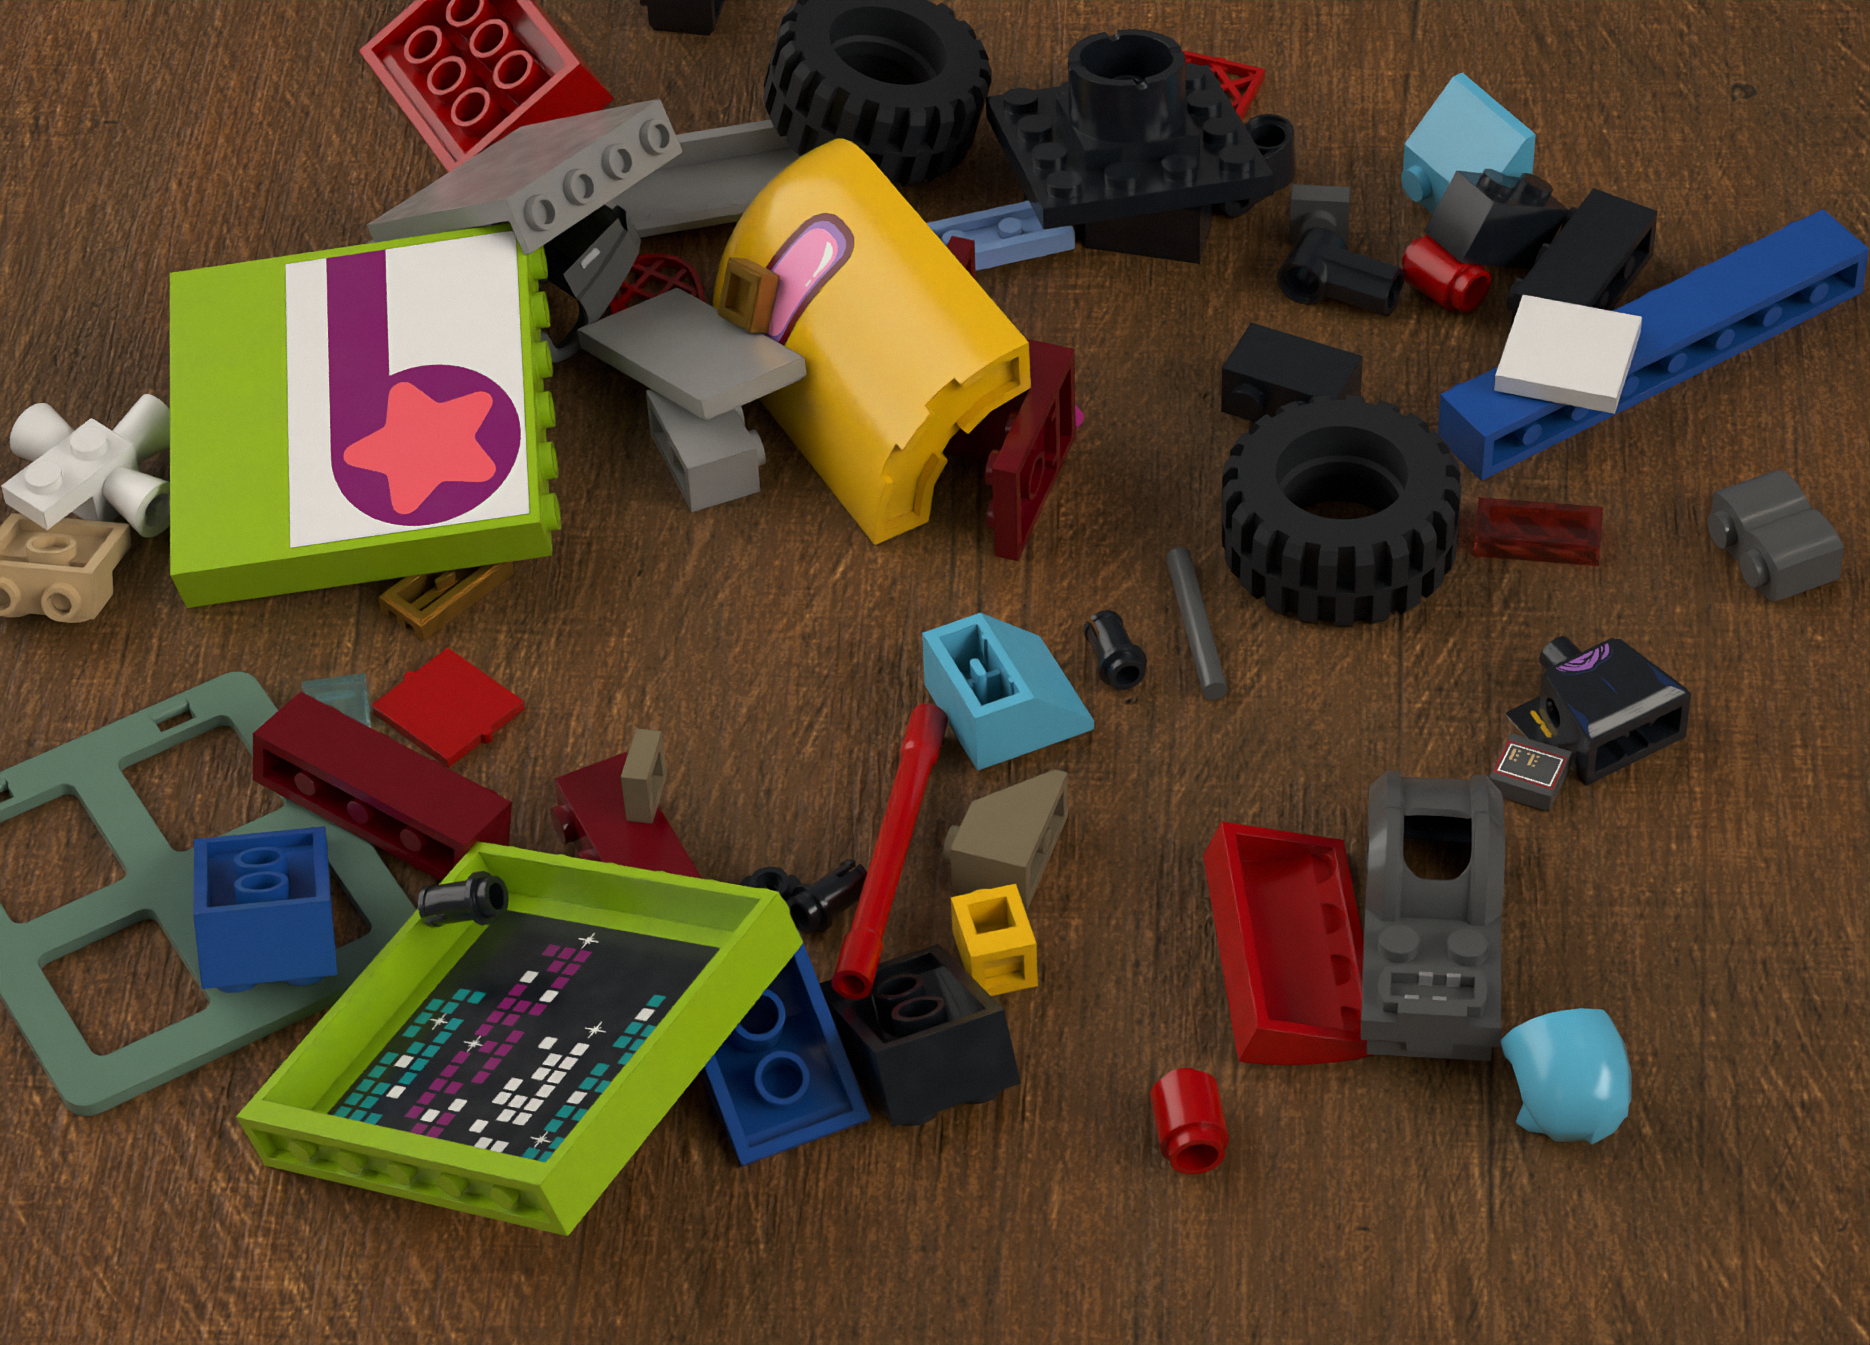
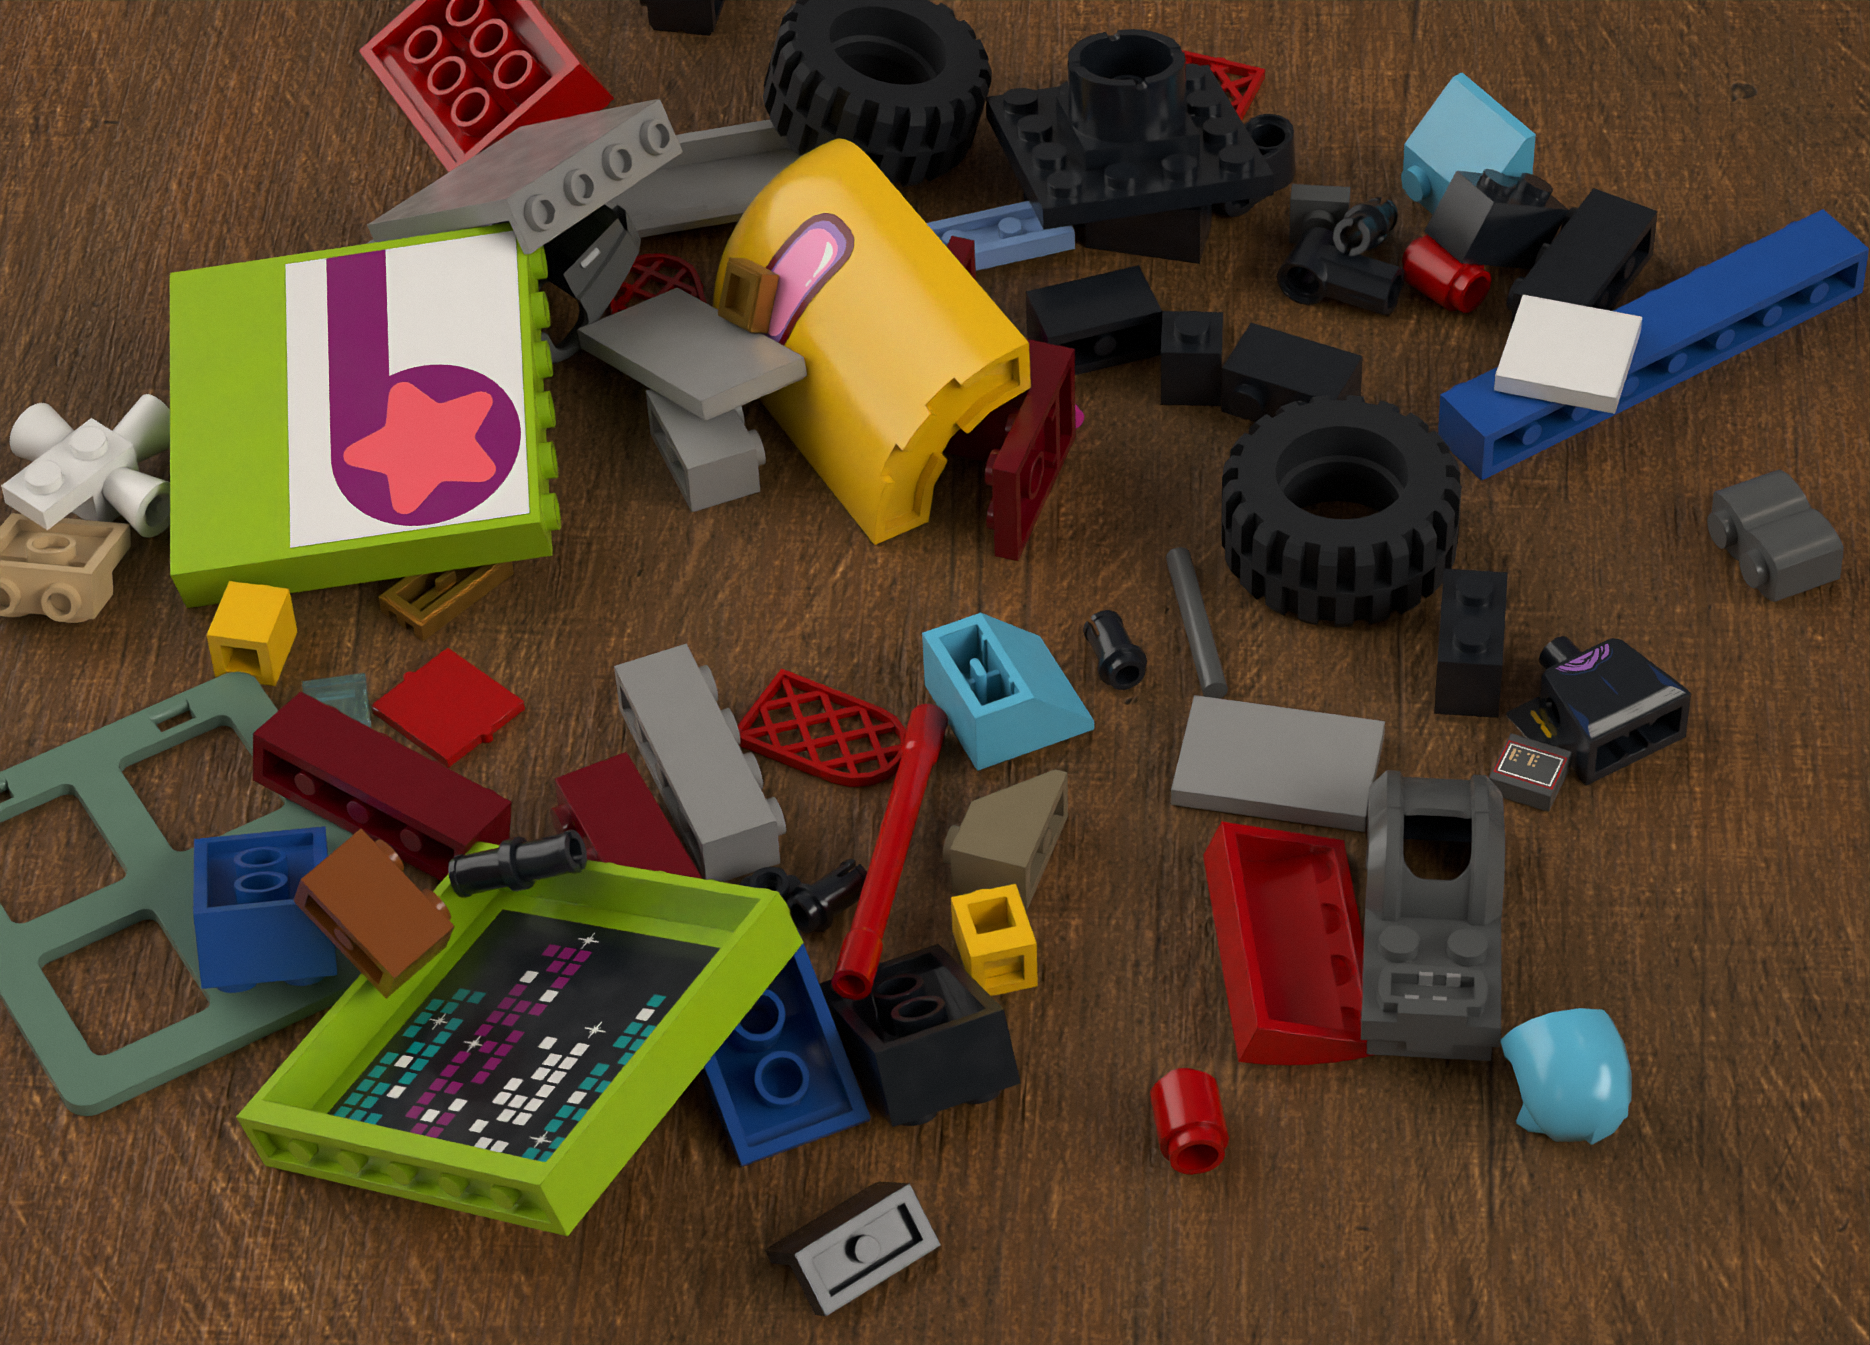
(252, 631): none -> yellow brick
(375, 912): none -> dark orange brick
(476, 899): black pin -> none
(517, 863): none -> black pin
(644, 775): dark tan tile -> none
(699, 764): none -> light grey brick
(823, 769): none -> red window
(856, 1245): none -> panel
(1101, 316): none -> black brick
(1191, 358): none -> black slope
(1278, 763): none -> light grey tile
(1365, 226): none -> black pin
(1471, 643): none -> black brick
(1538, 531): clear red tile -> none

